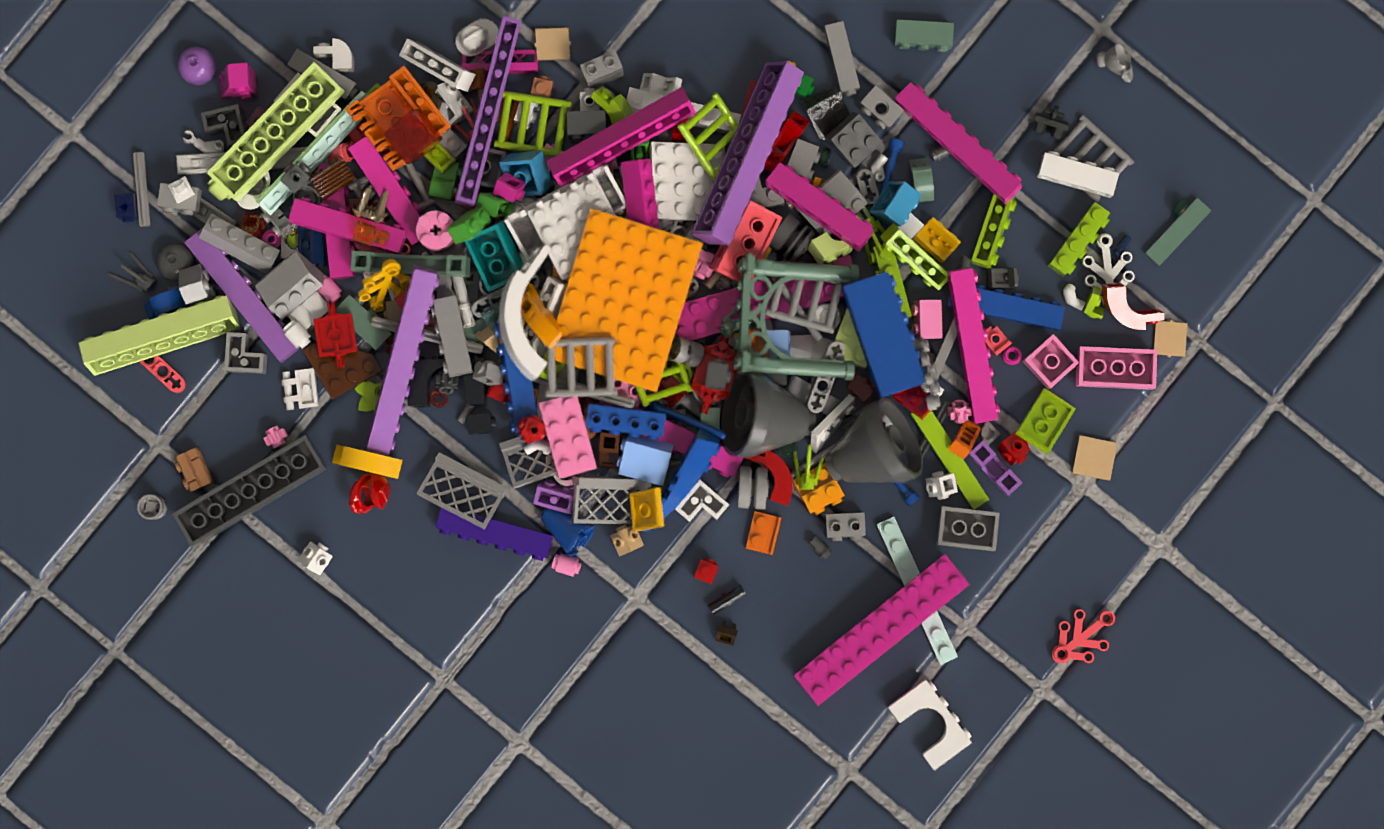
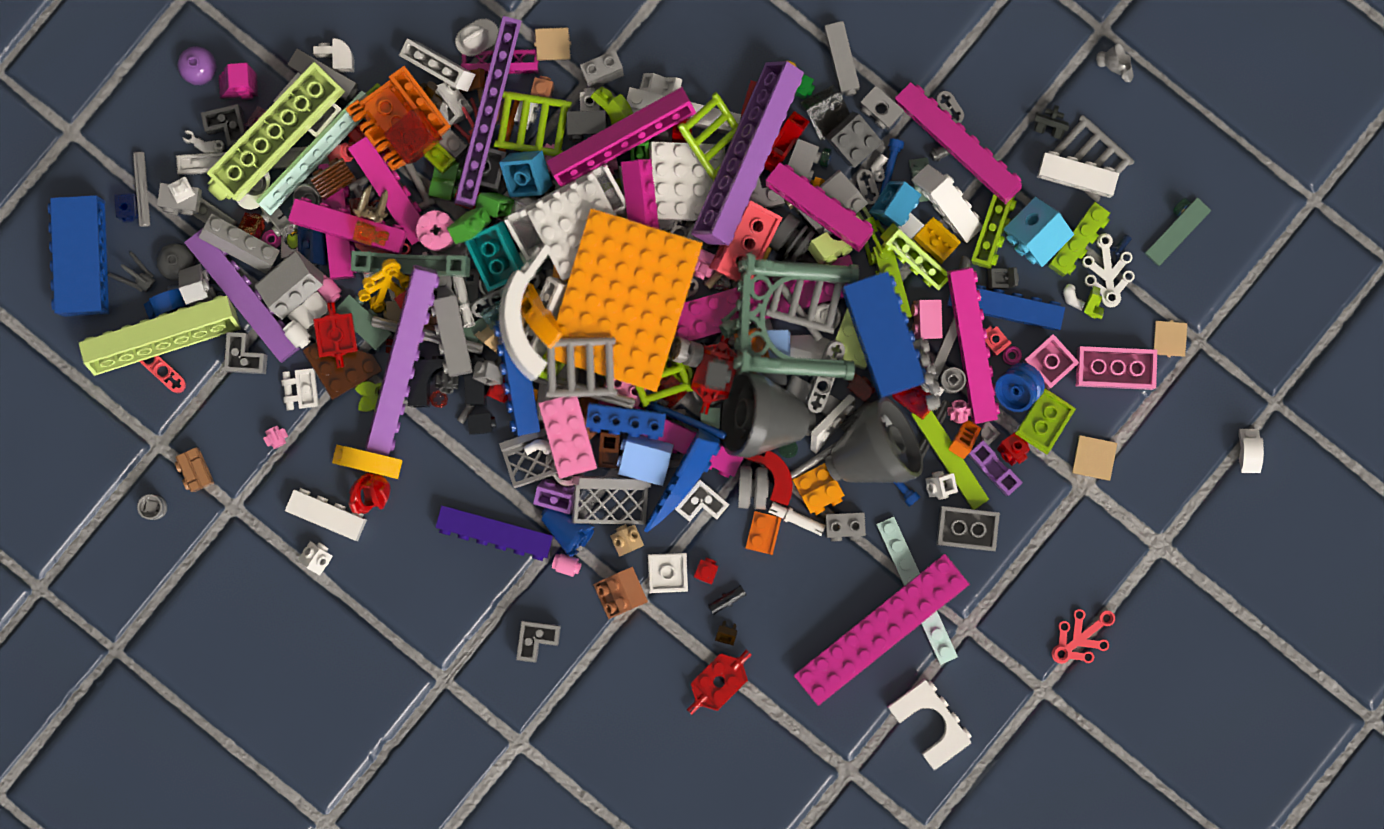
(79, 256): none -> blue brick
(249, 491): dark grey brick -> none
(294, 182): dark grey brick -> none
(326, 515): none -> white brick
(470, 476): light grey fence -> none
(509, 188): dark pink brick -> none
(524, 429): red brick -> none
(531, 635): none -> light grey brick
(620, 593): none -> nougat slope
(646, 509): yellow plate -> none
(667, 573): none -> white plate
(714, 697): none -> red plate
(796, 518): none -> white pin
(806, 481): lime plant -> none
(820, 548): dark grey pin -> none
(923, 35): sand green brick -> none
(948, 202): none -> white wedge
(952, 380): none -> light grey wheel
(953, 105): none -> light grey beam
(1019, 387): none -> blue wheel
(1038, 232): none -> medium azure brick
(1115, 302): arch -> none
(1251, 451): none -> white brick

